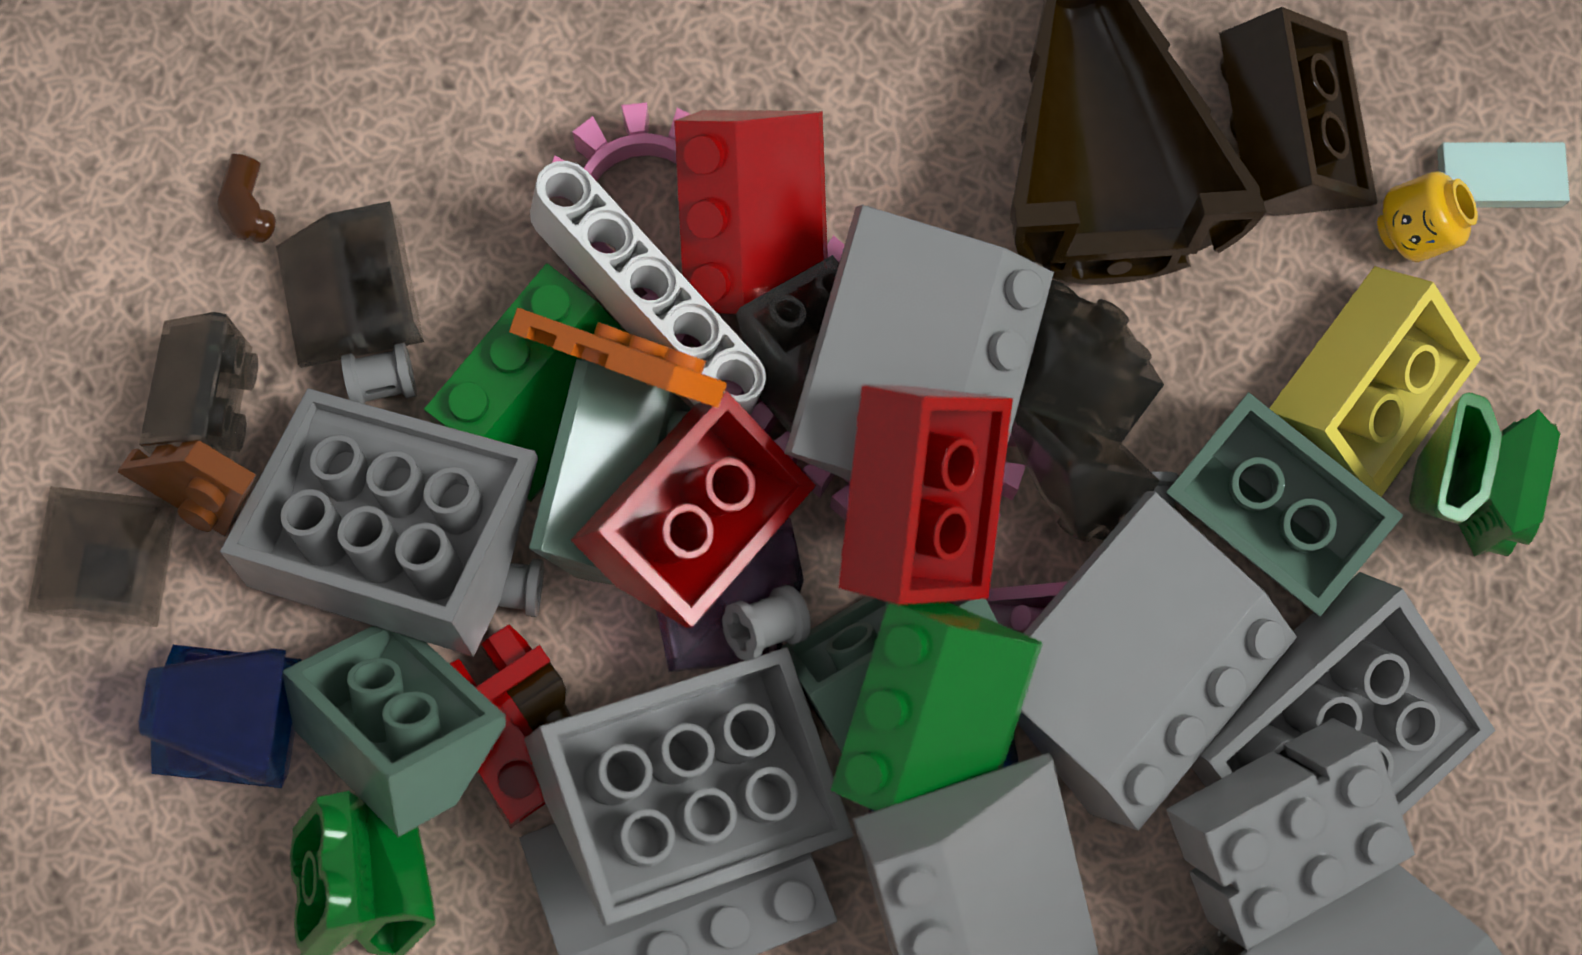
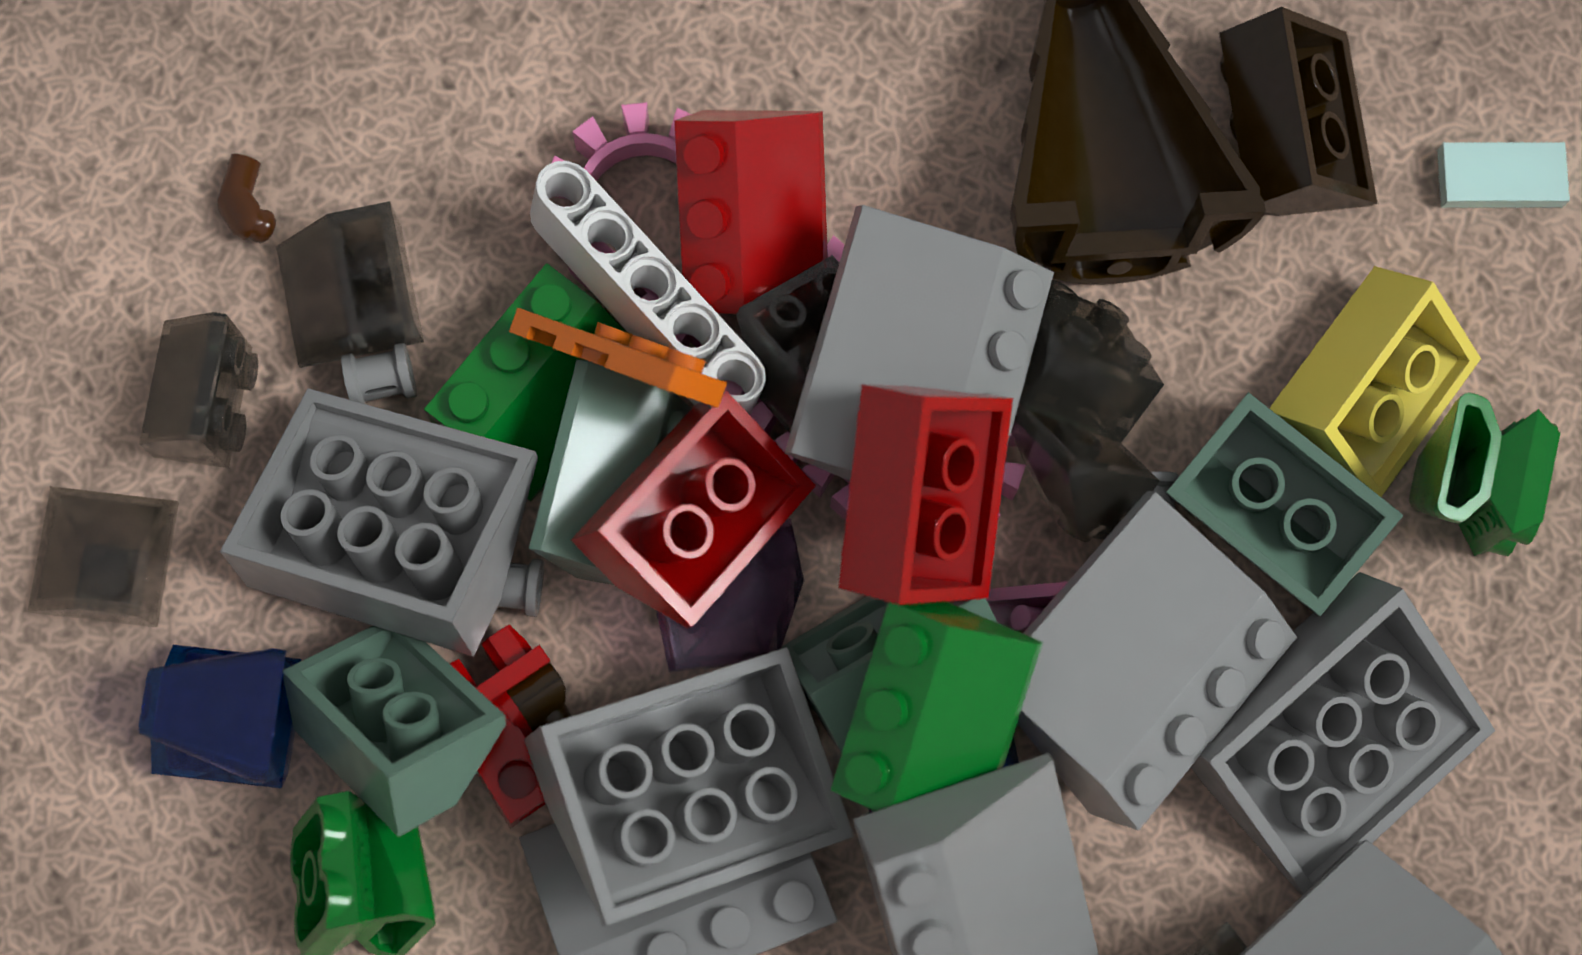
(195, 480): dark orange wing -> none
(766, 622): light grey bush -> none
(1289, 836): light grey piece -> none
(1427, 216): yellow head -> none

